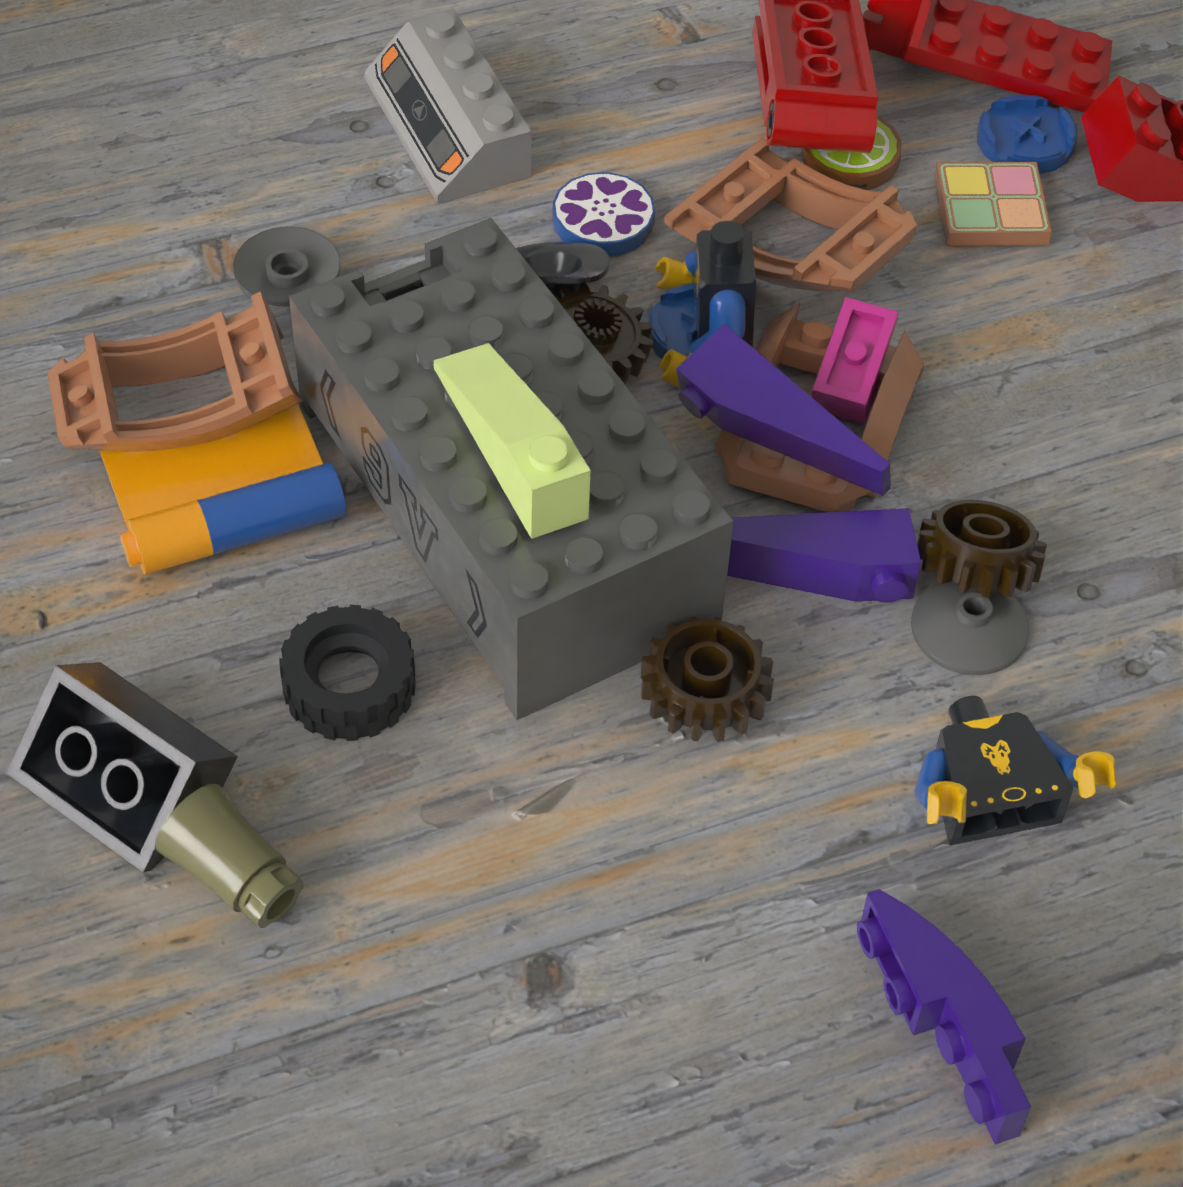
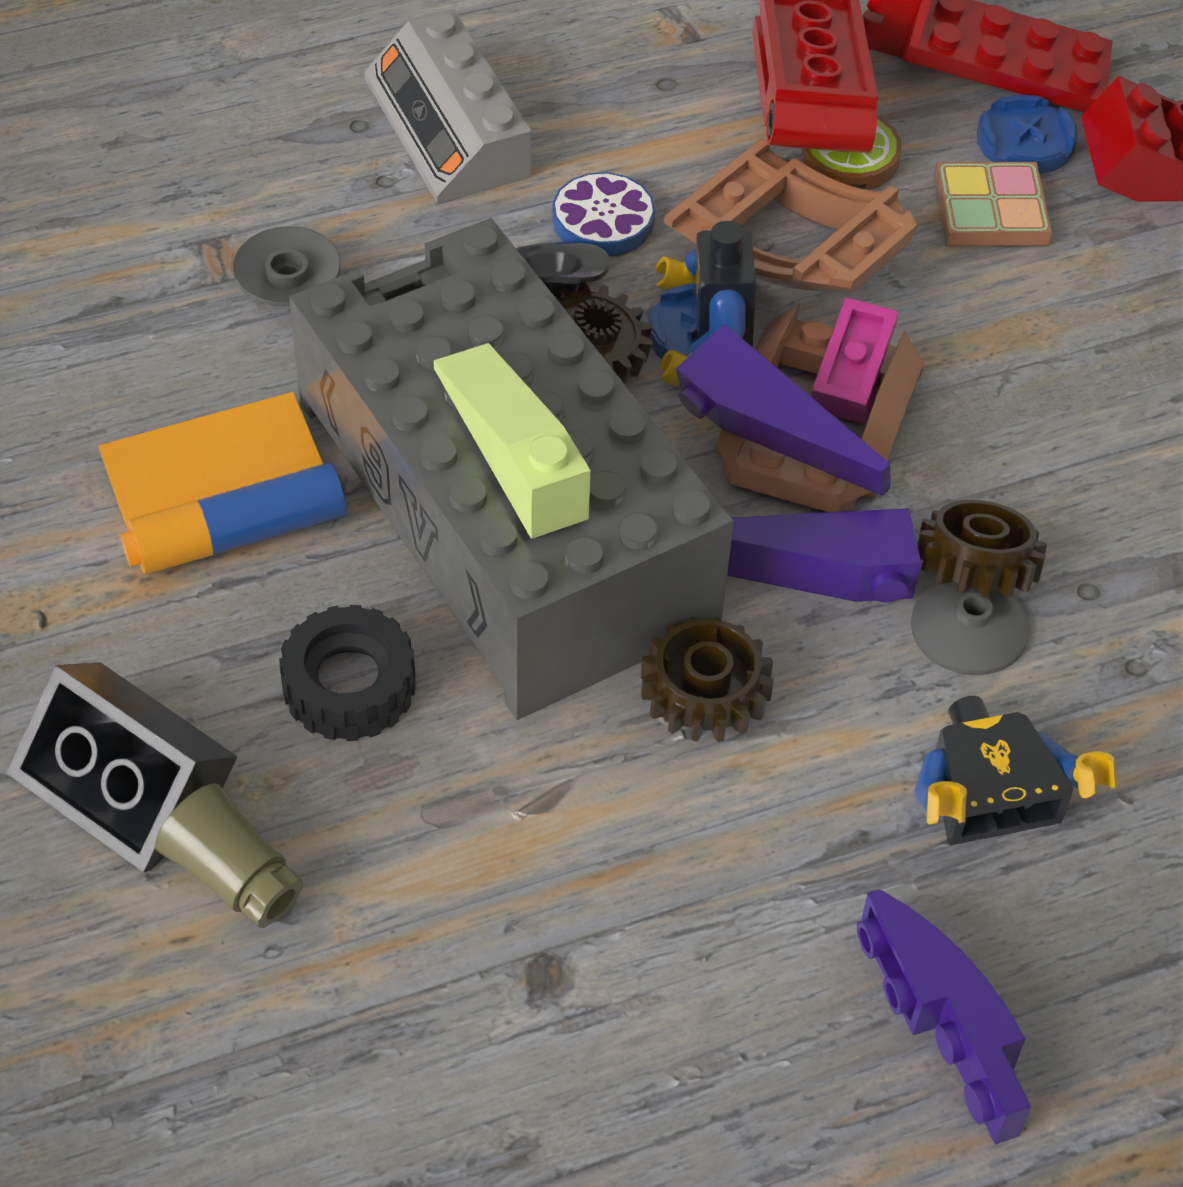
(243, 343): nougat wedge -> none

